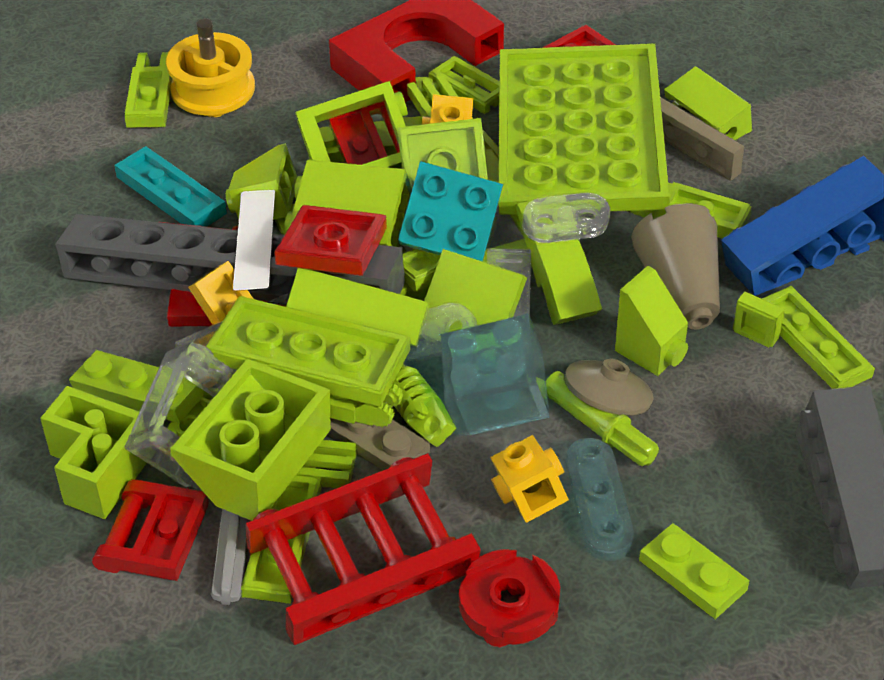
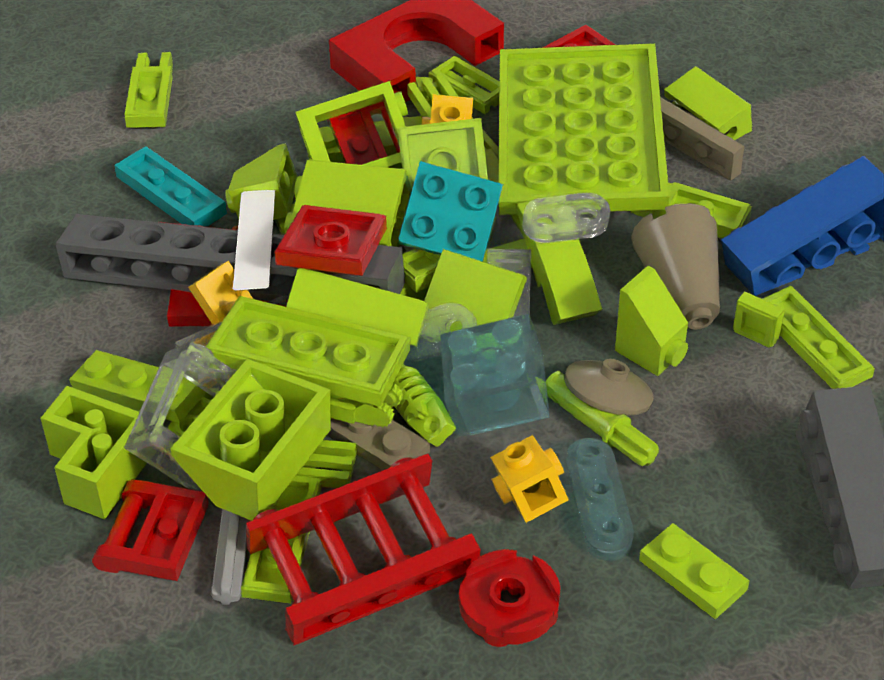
(210, 72): yellow wheel -> none

